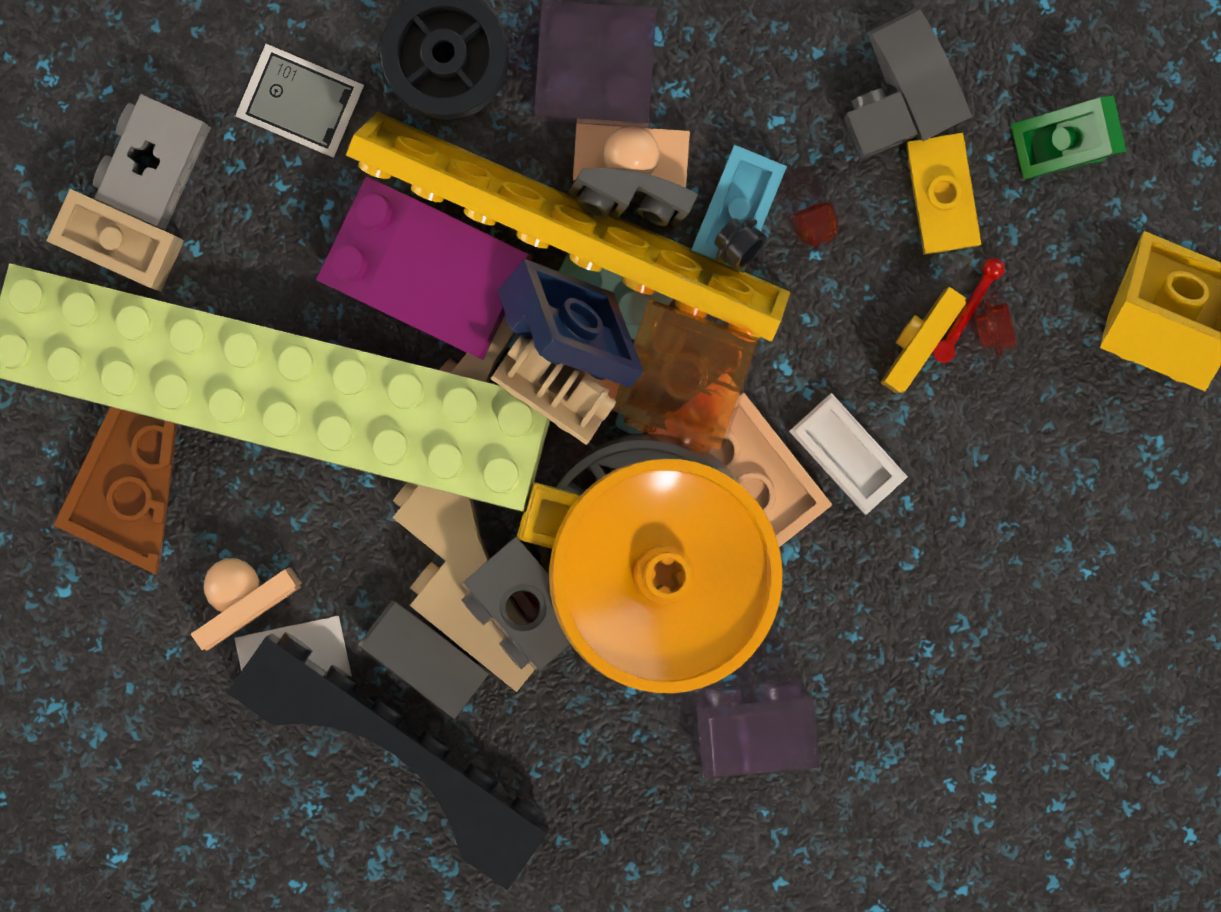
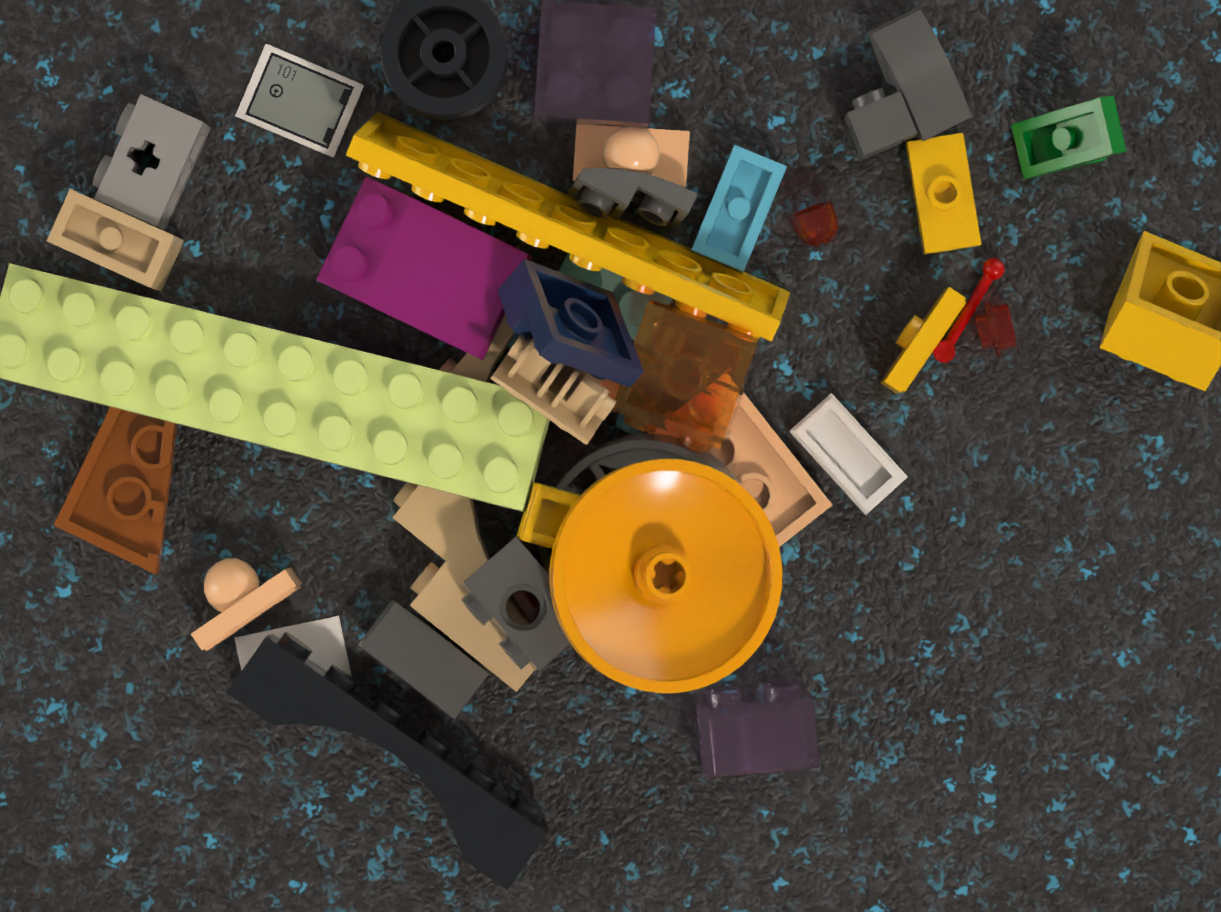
(739, 243): black plate -> none

